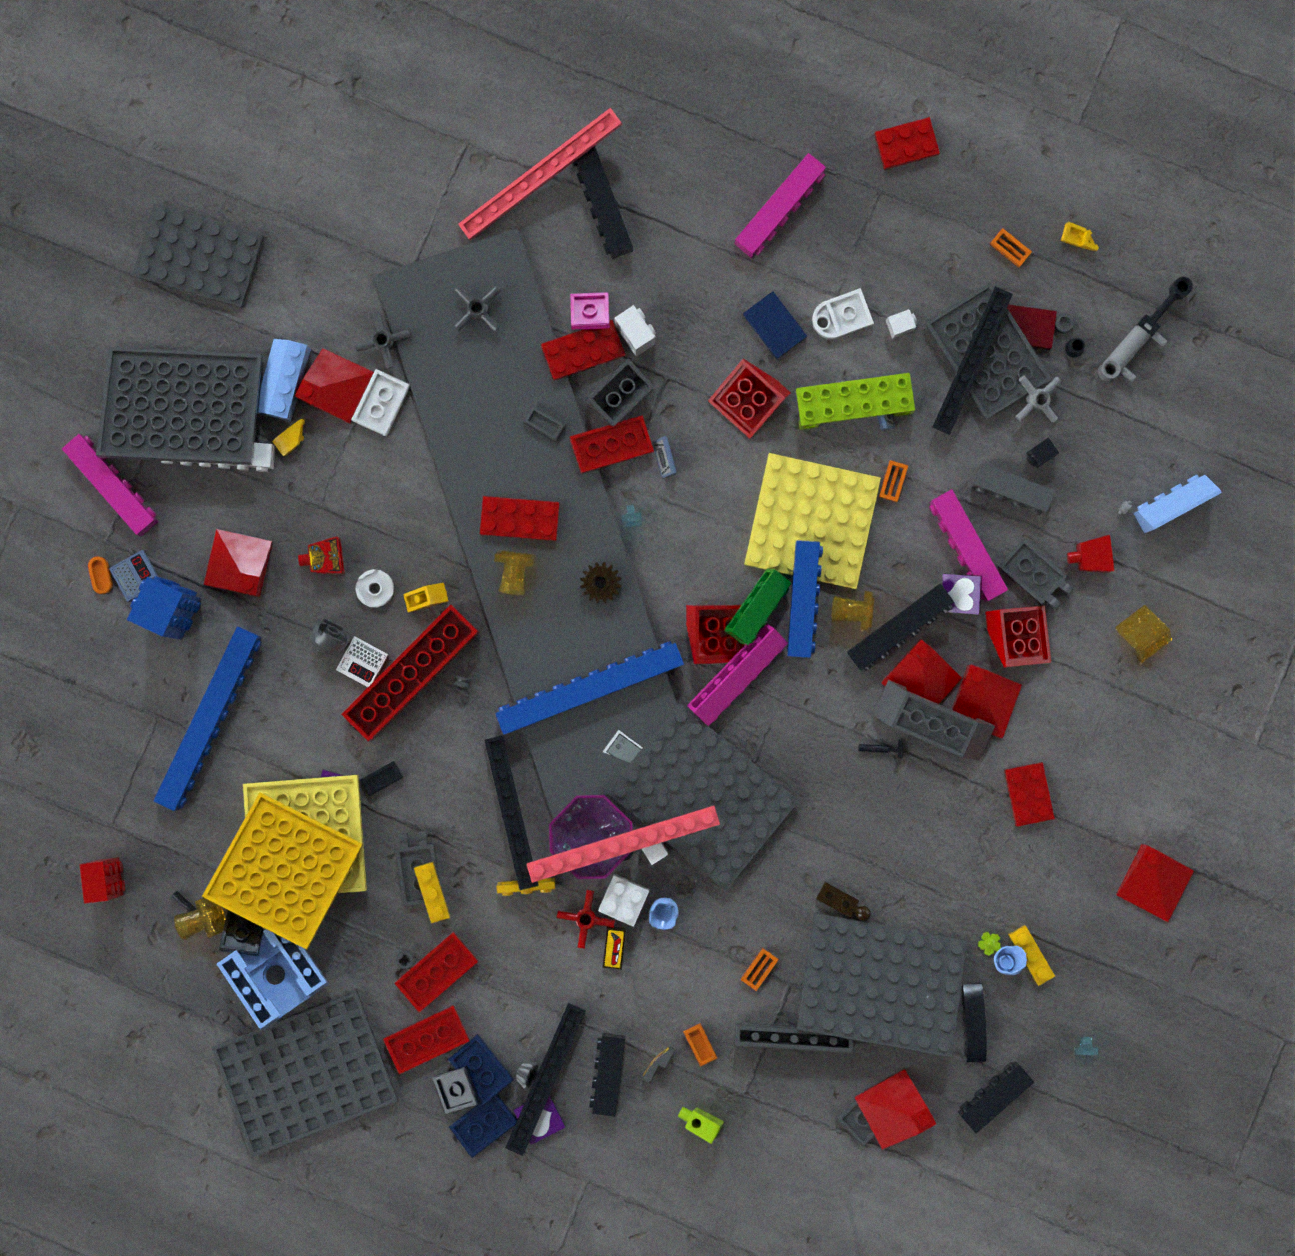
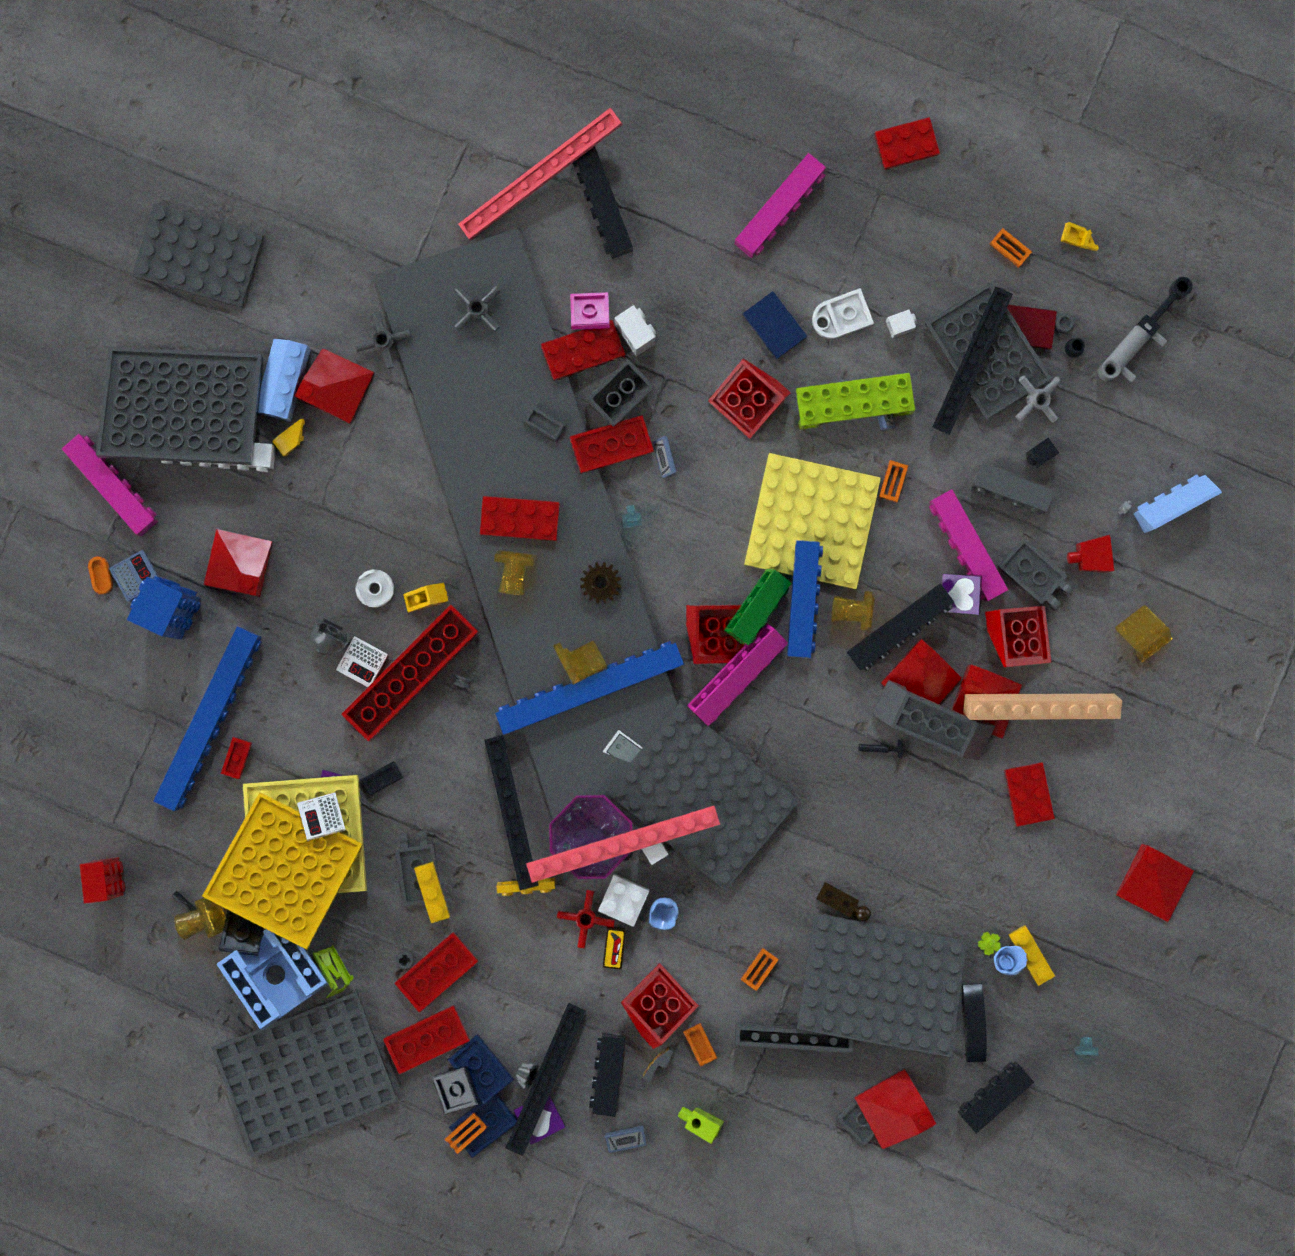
(236, 758): none -> red plate
(321, 816): none -> tile
(324, 557): torso -> none
(327, 966): none -> lime piece
(381, 402): white tile -> none
(453, 1144): none -> orange tile
(581, 661): none -> clear yellow bracket
(625, 1139): none -> slope
(658, 1006): none -> red slope
(1042, 706): none -> light nougat brick

